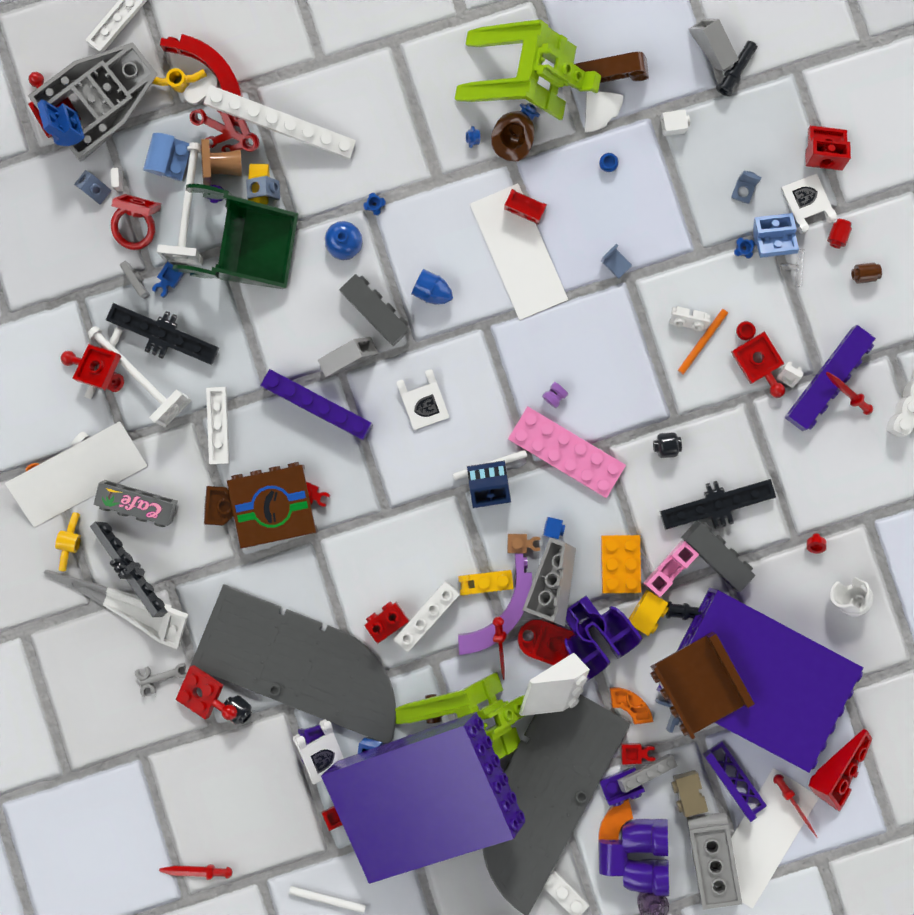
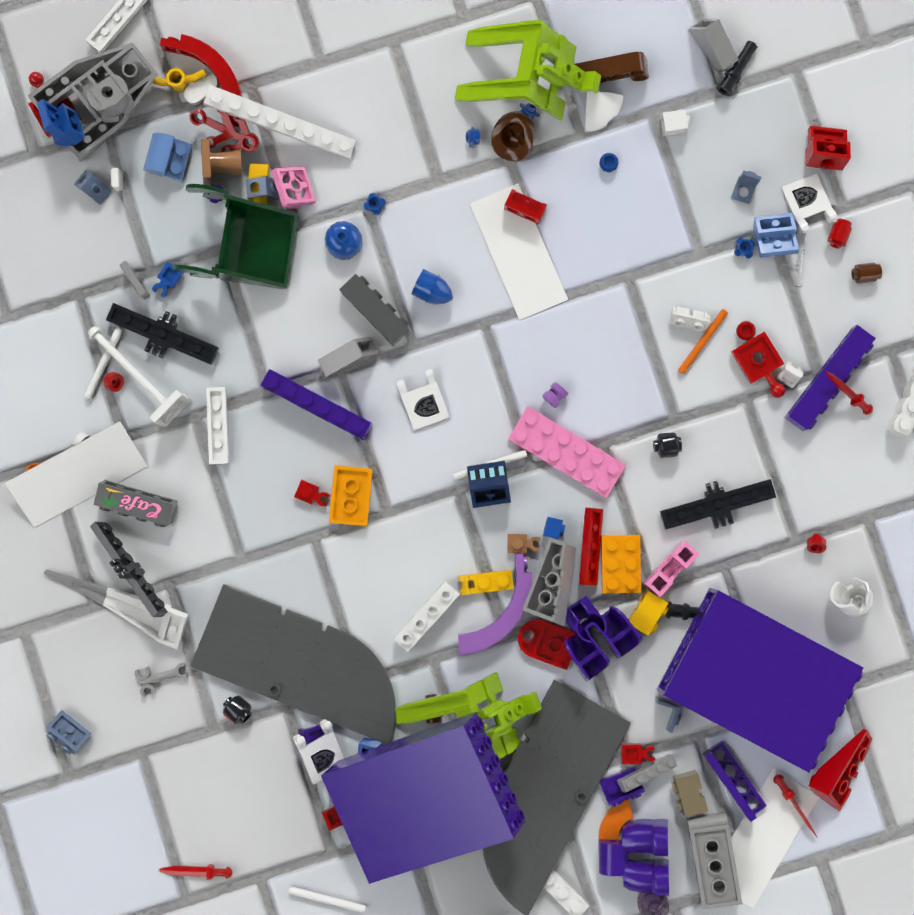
(67, 733): none -> sand blue bracket
(68, 541): yellow piece -> none
(85, 371): red plate -> none
(116, 104): none -> light grey piece
(138, 208): red tile -> none
(180, 253): white tile -> none
(210, 690): red plate -> none
(217, 506): reddish brown plate -> none
(271, 505): reddish brown panel -> none
(287, 202): none -> bright pink piece
(350, 495): none -> light orange plate
(386, 622): red brick -> none
(500, 637): red sword -> none
(555, 687): white slope -> none
(591, 546): none -> red plate
(616, 262): sand blue bracket -> none
(632, 704): orange tile -> none
(700, 684): reddish brown panel -> none
(718, 556): dark grey brick -> none

